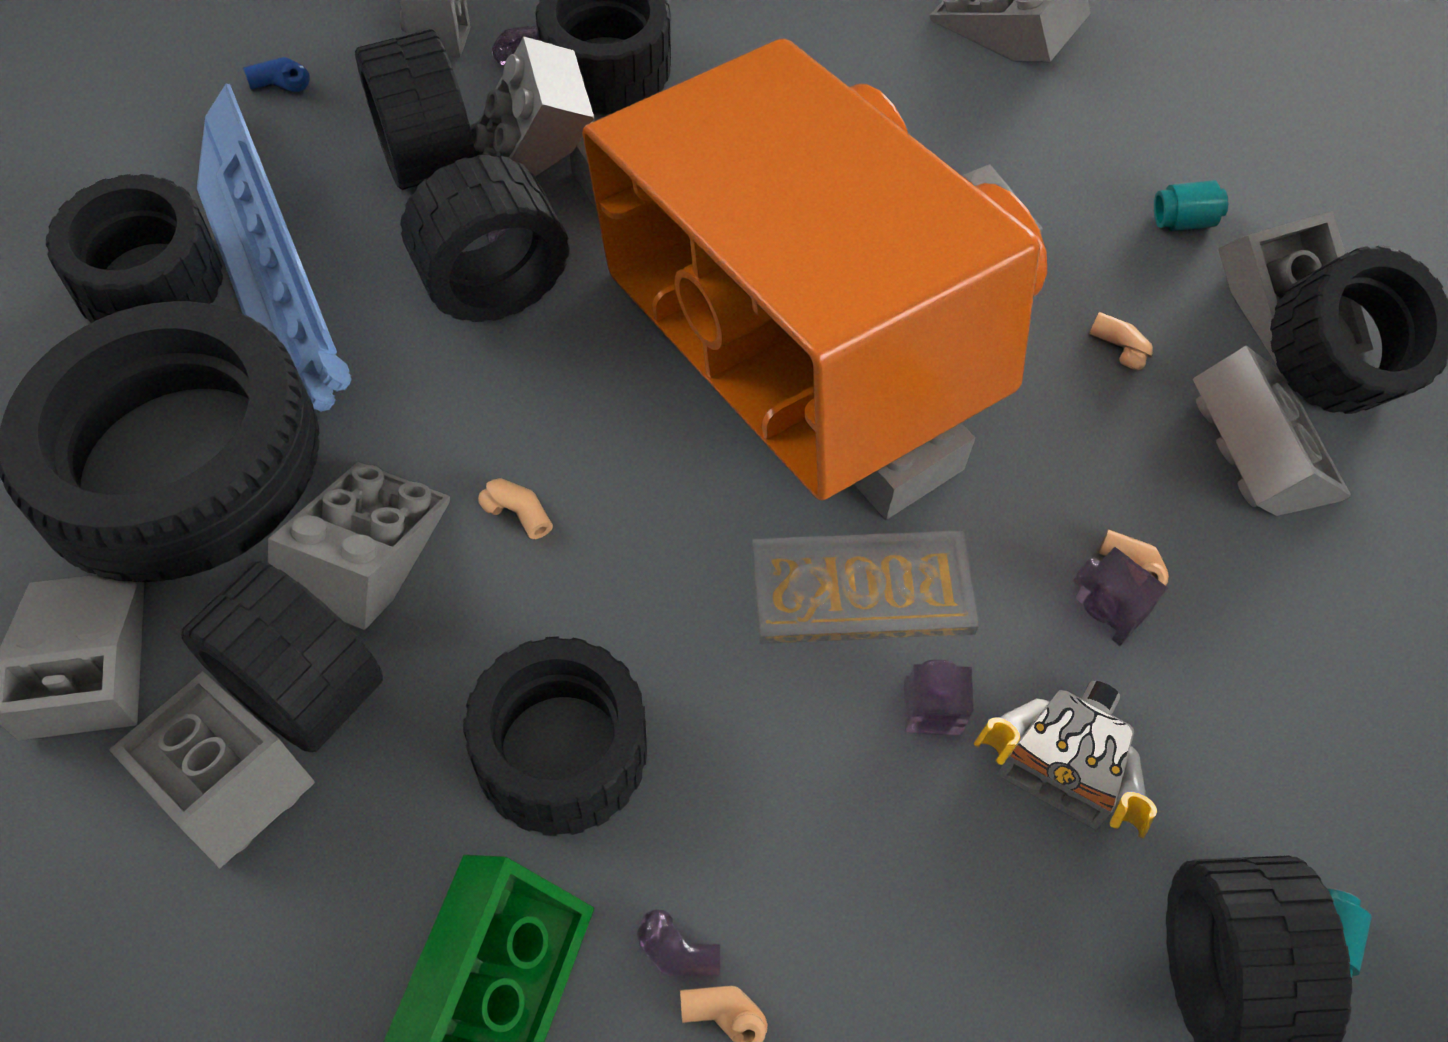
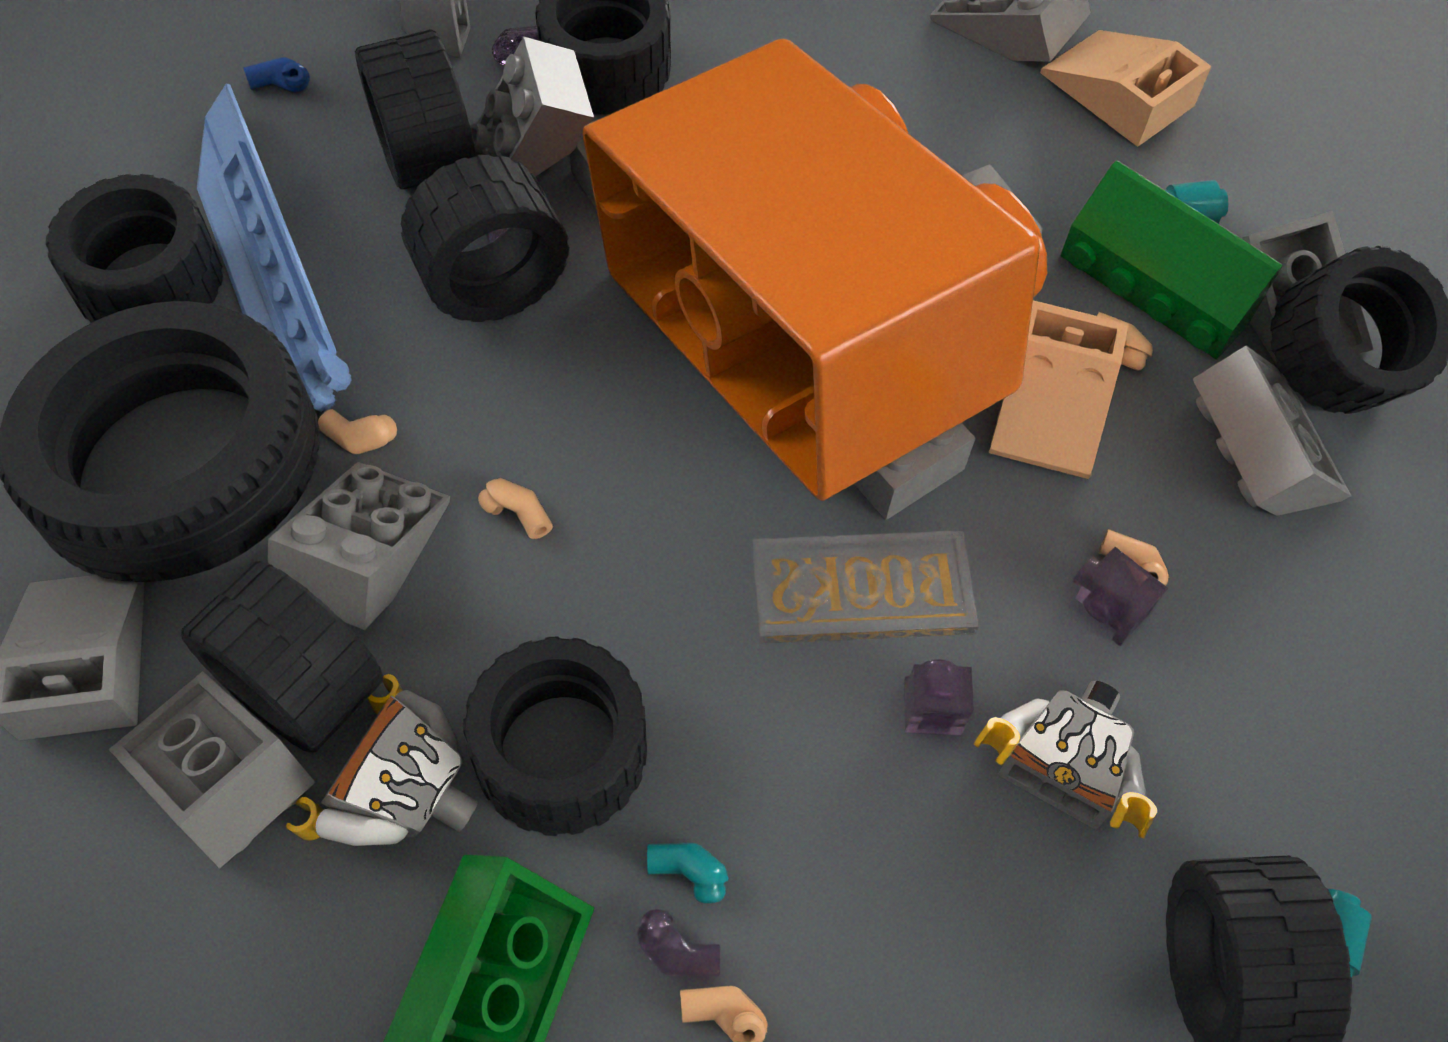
(358, 435): none -> light nougat arm
(393, 777): none -> torso
(694, 863): none -> teal arm
(1064, 391): none -> light nougat slope
(1130, 81): none -> light nougat slope
(1169, 260): none -> green slope

